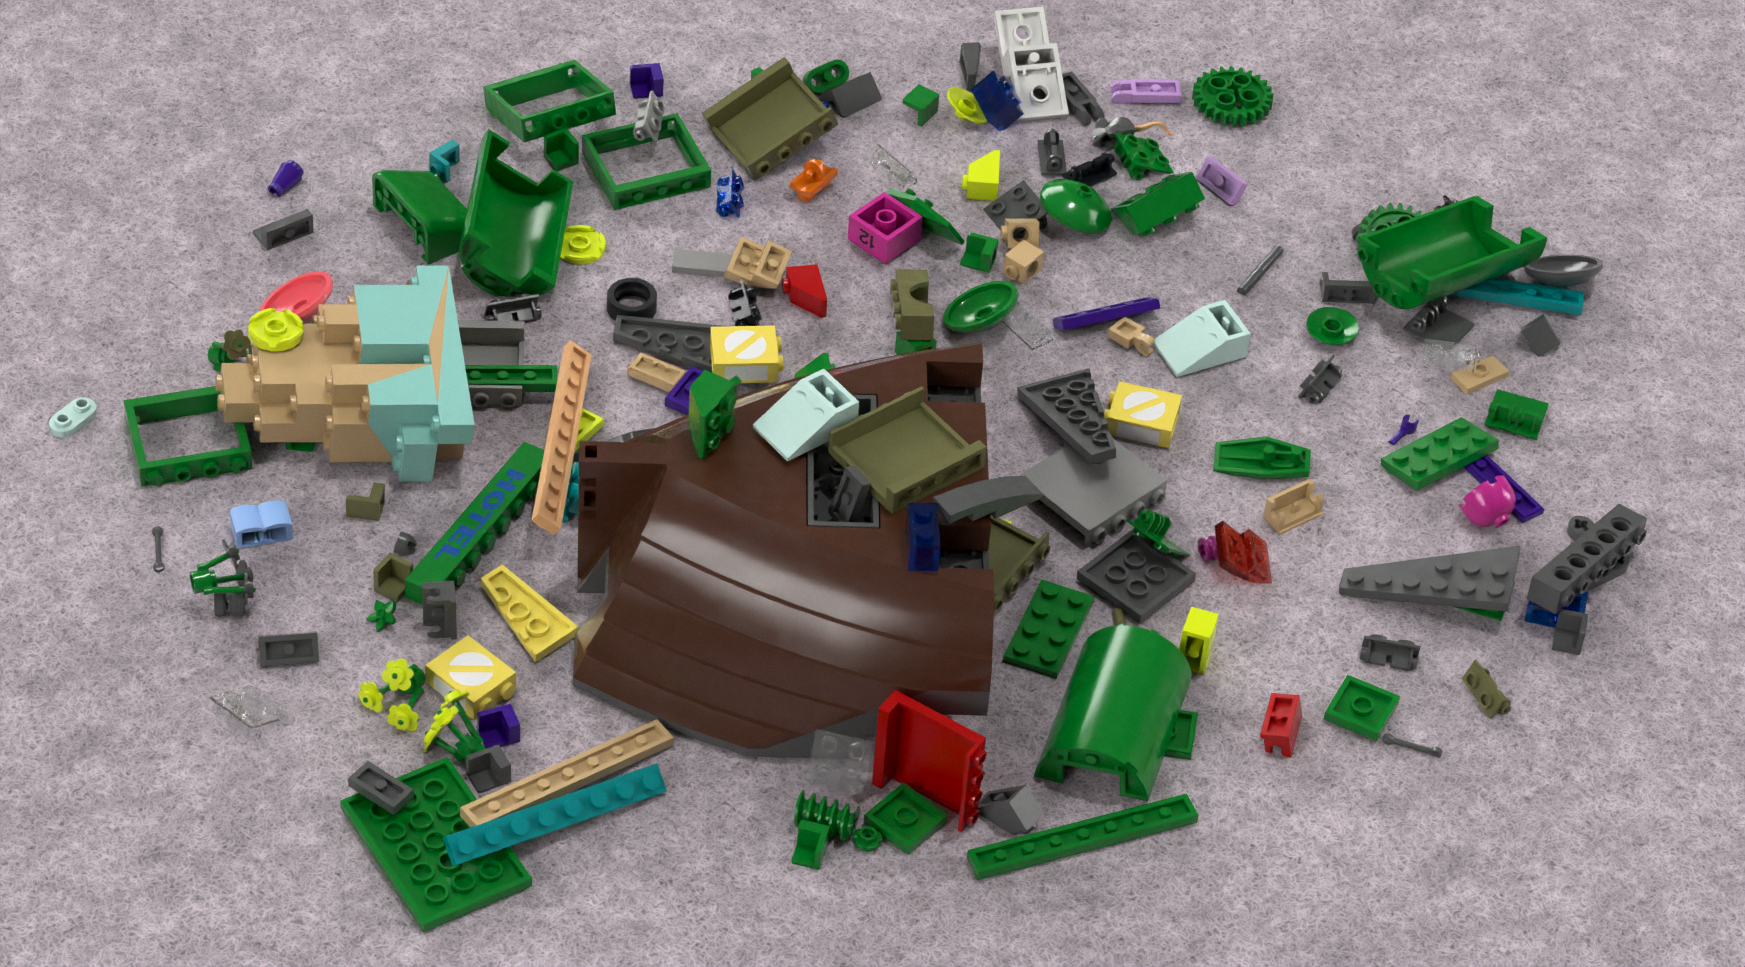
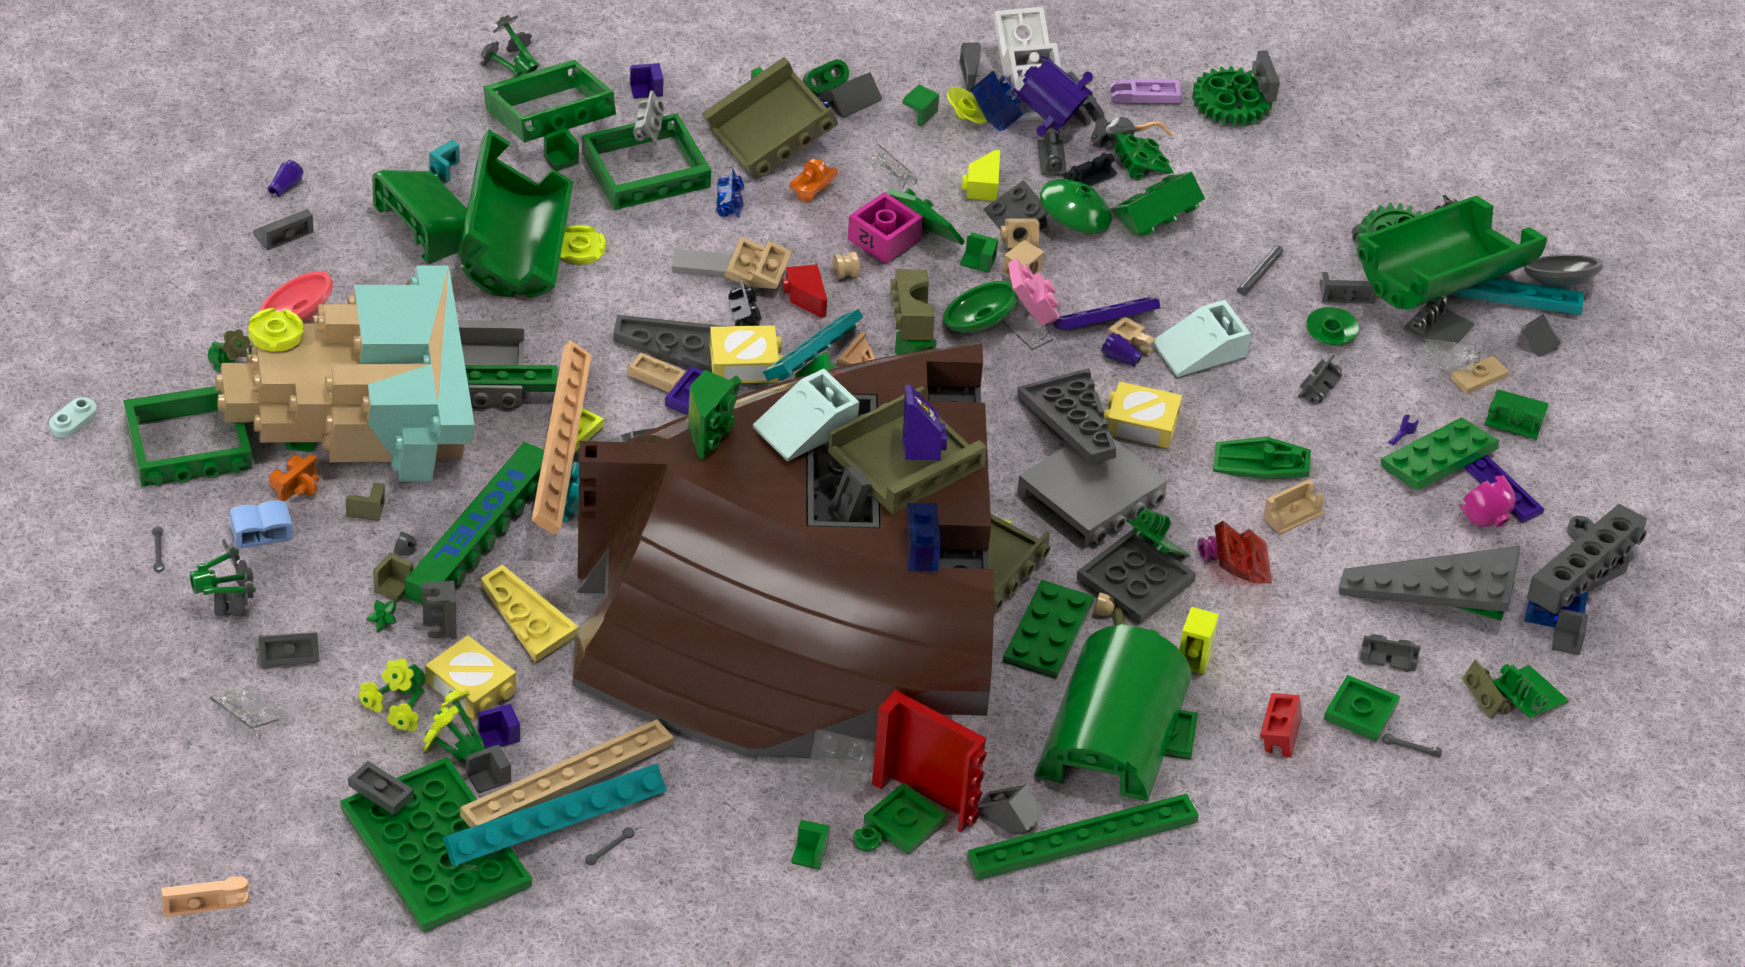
(205, 896): none -> light nougat hinge
(299, 479): none -> orange hips
(522, 306): dark grey hinge -> none
(523, 61): none -> plant
(626, 833): none -> dark grey hinge
(631, 287): black tyre -> none
(813, 346): none -> teal plate
(840, 821): green piece -> none
(846, 265): none -> tan wheel
(856, 352): none -> light nougat tile
(922, 431): none -> dark purple slope
(987, 497): dark grey slope -> none
(1034, 292): none -> bright pink plate
(1053, 94): none -> dark purple container
(1104, 605): none -> tan hinge
(1121, 350): none -> dark purple cone
(1221, 181): lavender hinge -> none
(1267, 77): none -> dark grey plate
(1528, 690): none -> green hinge

